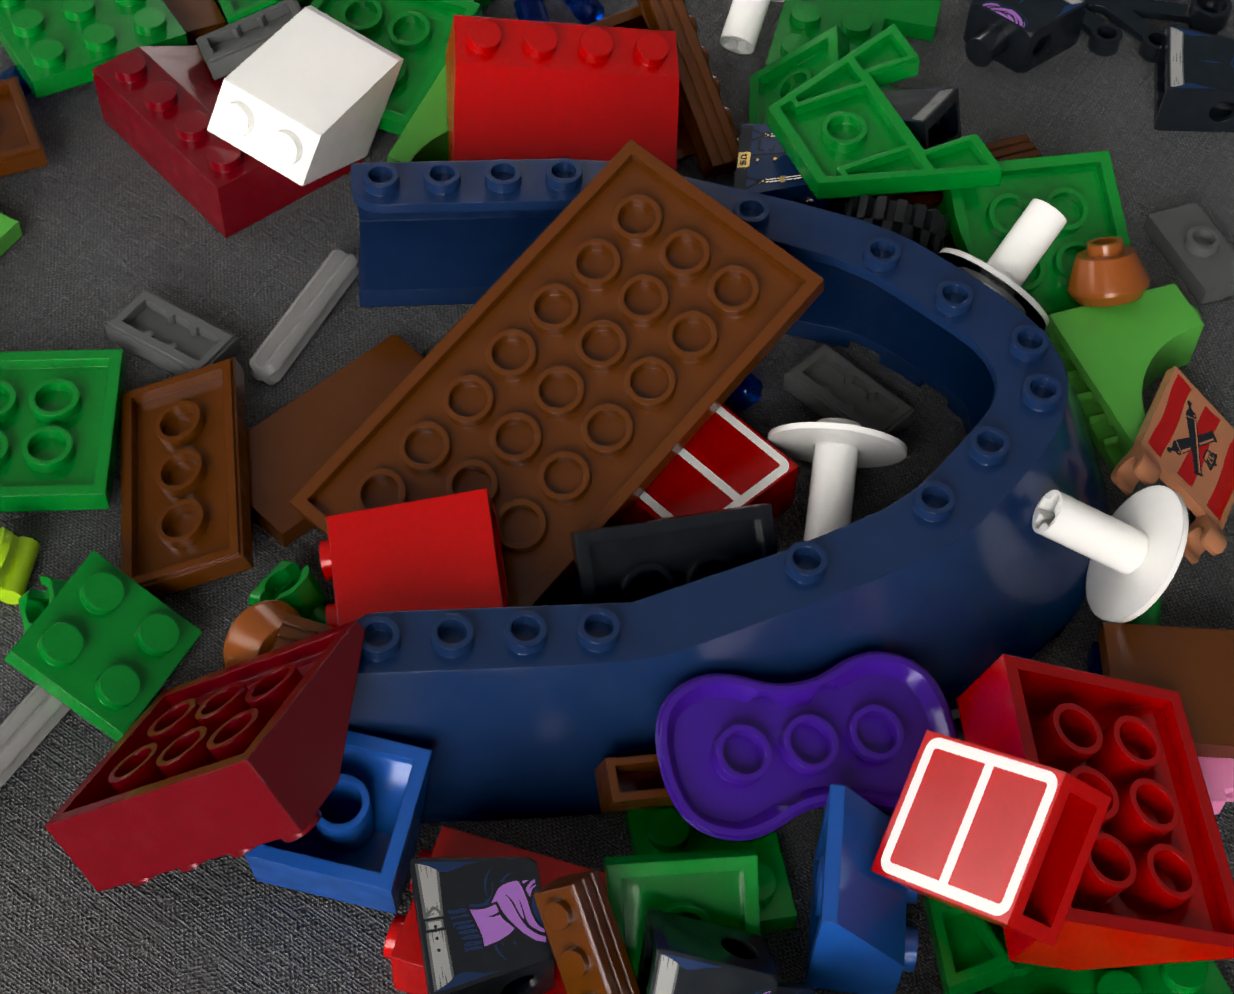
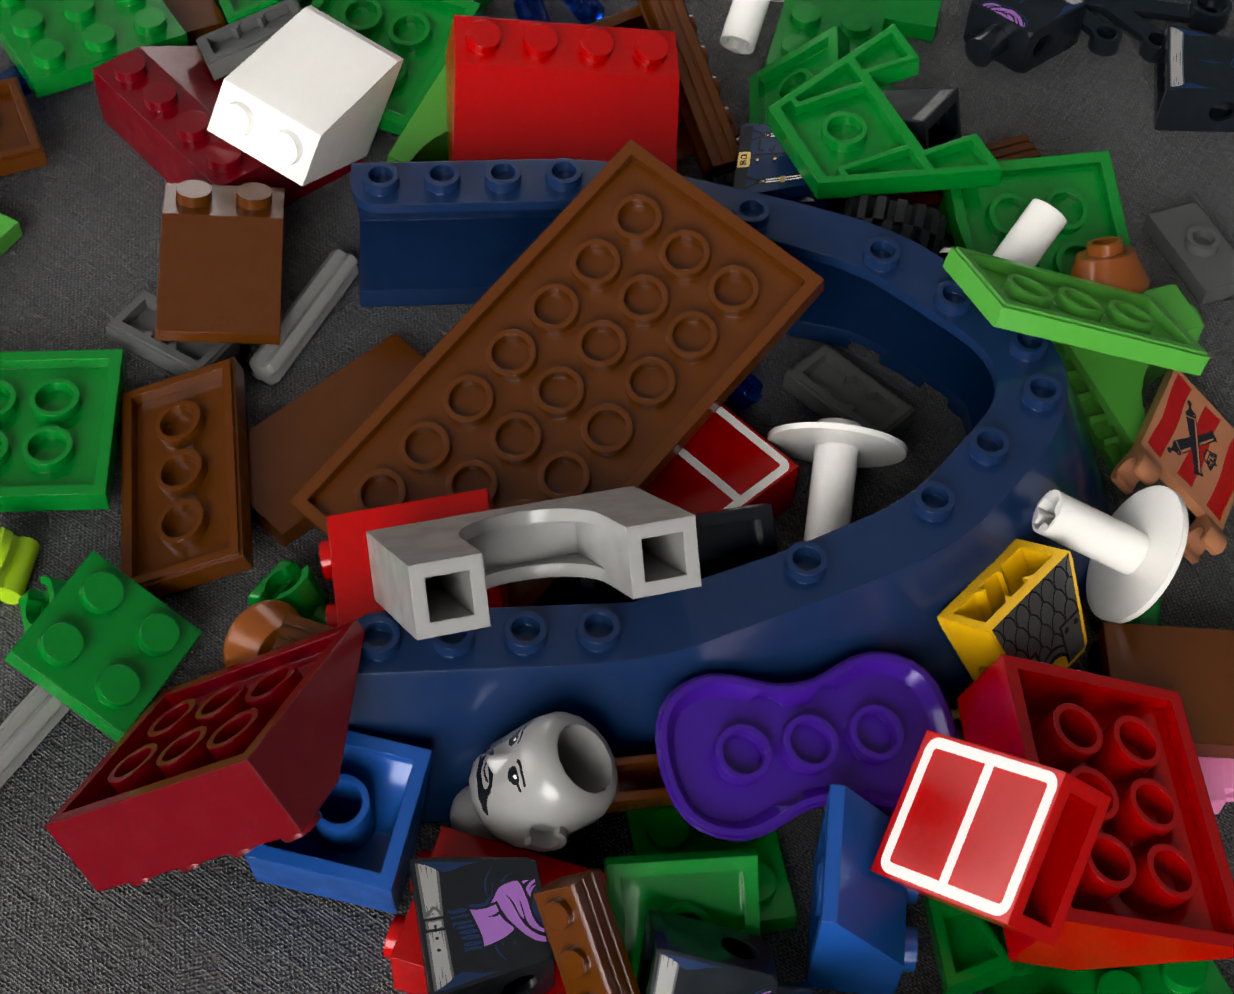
(221, 263): none -> reddish brown slope
(439, 570): none -> light grey arch
(538, 784): none -> light grey piece
(1018, 608): none -> torso
(1074, 311): none -> bright green tile

